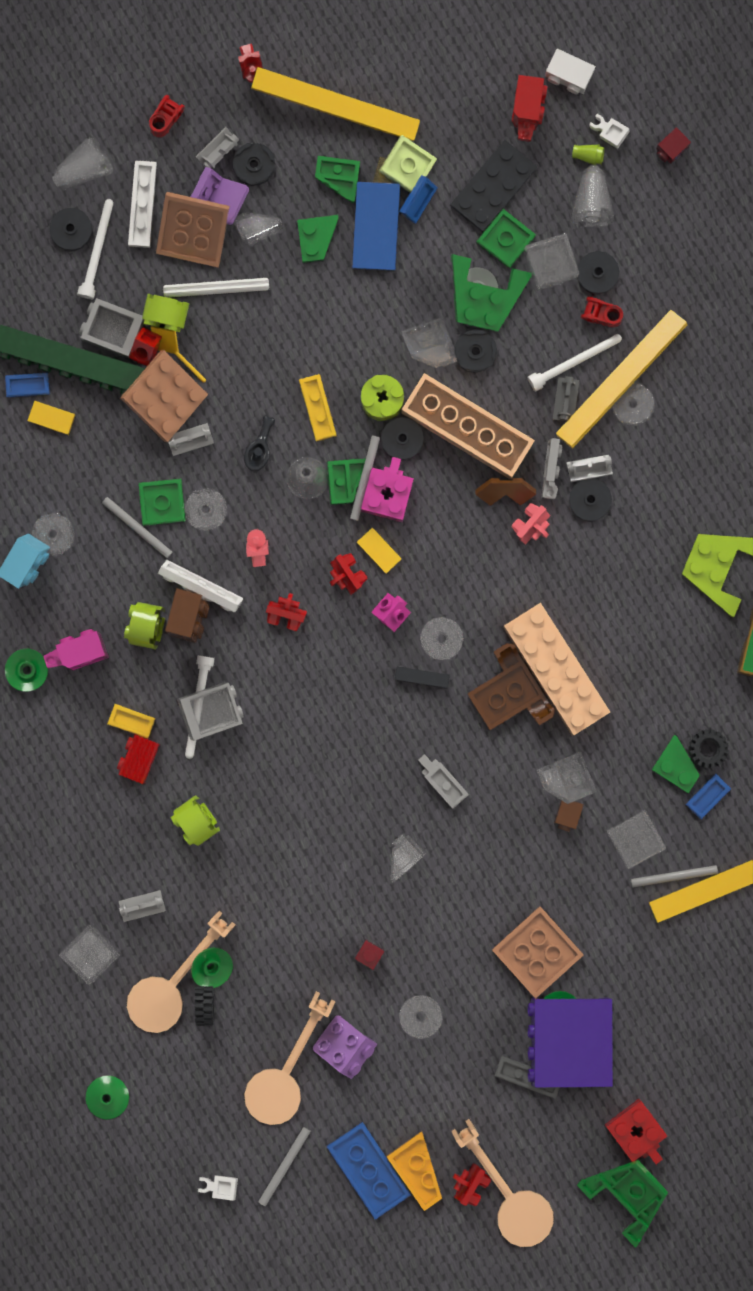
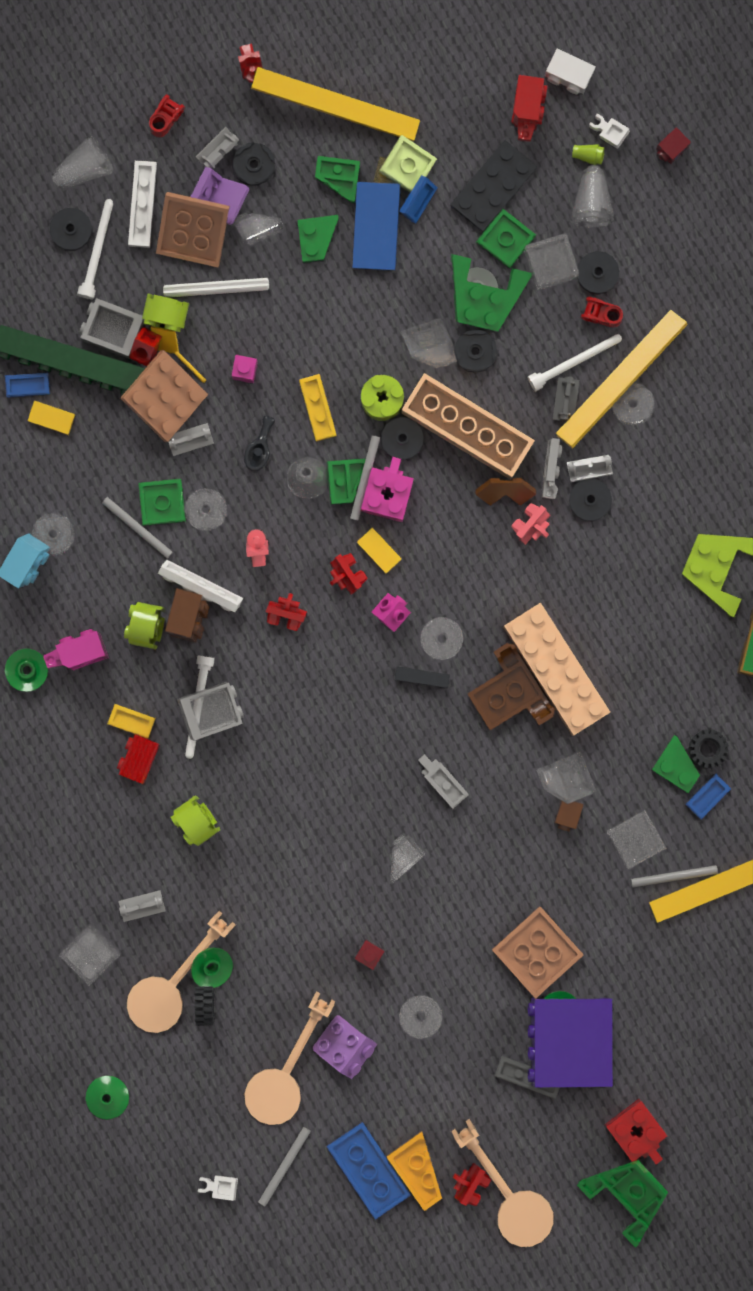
(244, 369): none -> dark pink brick

